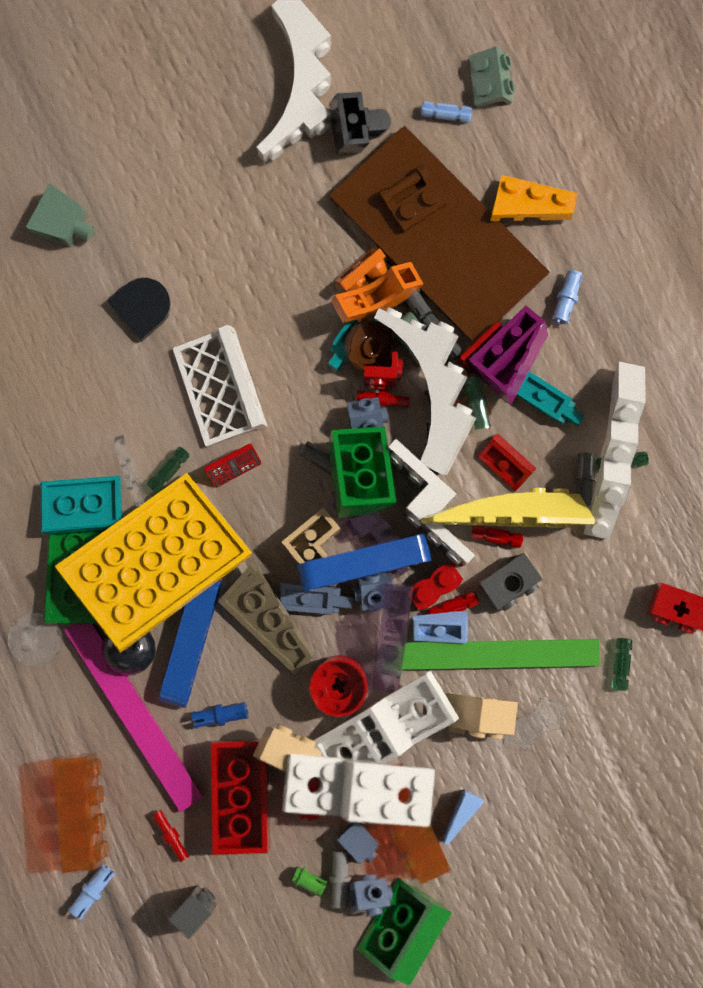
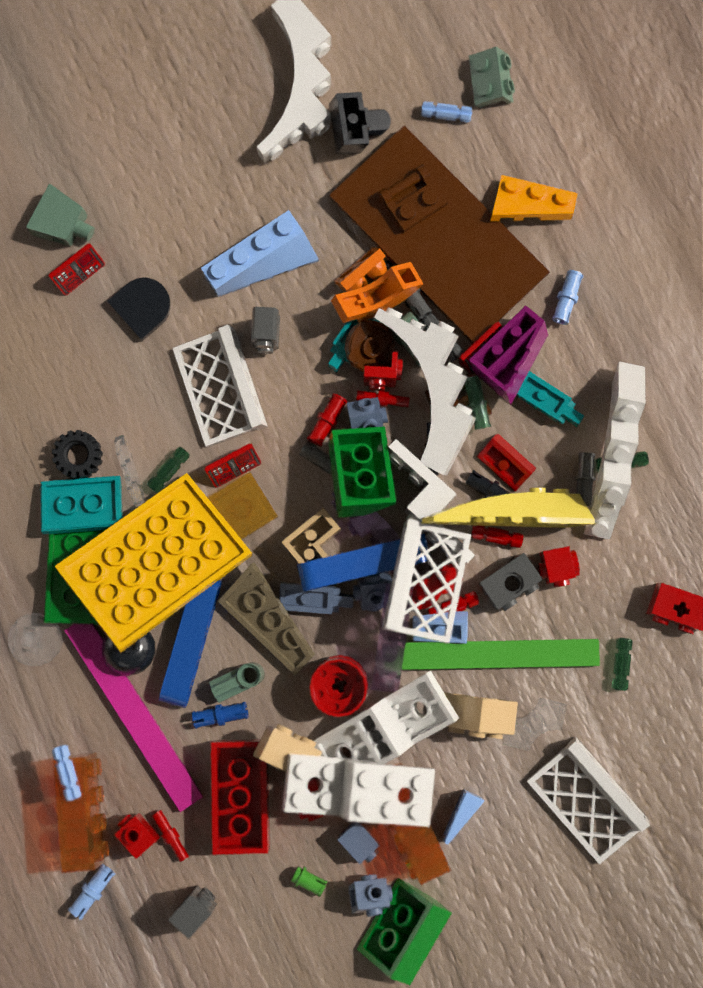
(66, 443): none -> black tyre
(66, 772): none -> light blue axle
(77, 269): none -> slope
(136, 834): none -> red brick
(235, 682): none -> sand green piece
(244, 506): none -> clear yellow tile
(265, 253): none -> light blue wedge
(265, 329): none -> dark grey brick
(327, 419): none -> red pin
(340, 879): light grey pin -> none
(403, 575): none -> white fence
(485, 485): none -> black pin
(559, 566): none -> red brick
(605, 784): none -> white fence

